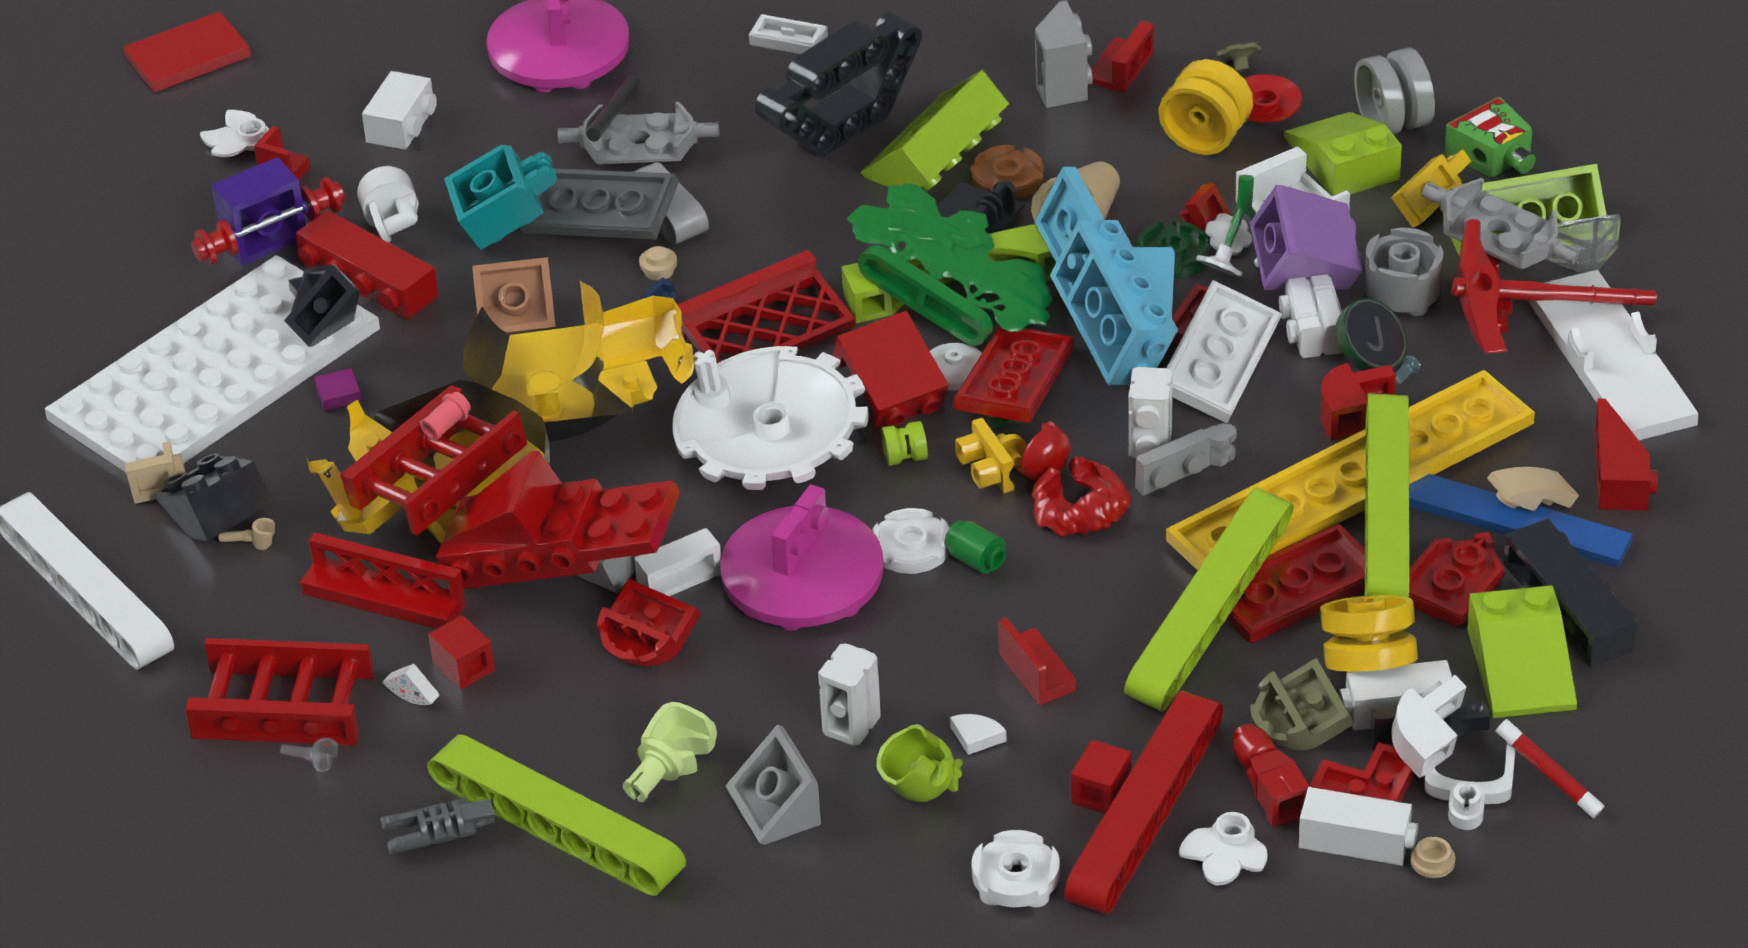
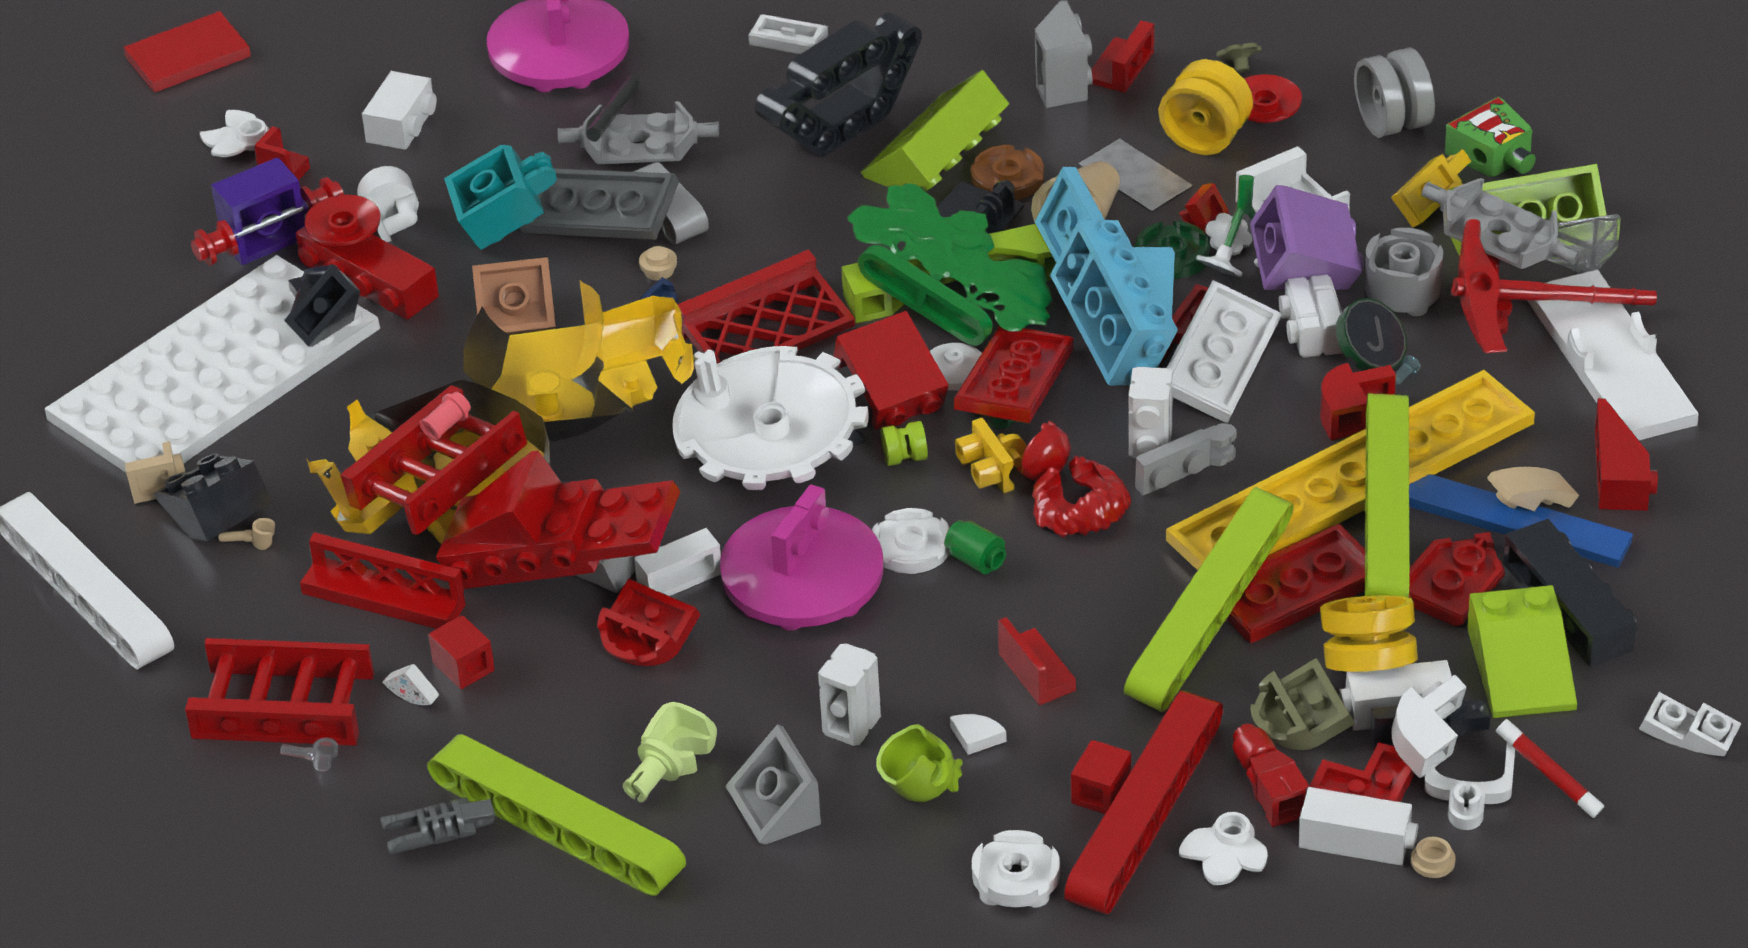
(337, 389): magenta tile -> none
(342, 220): none -> red dish
(1140, 175): none -> flat silver sticker
(1348, 152): lime slope -> none
(1699, 731): none -> white slope

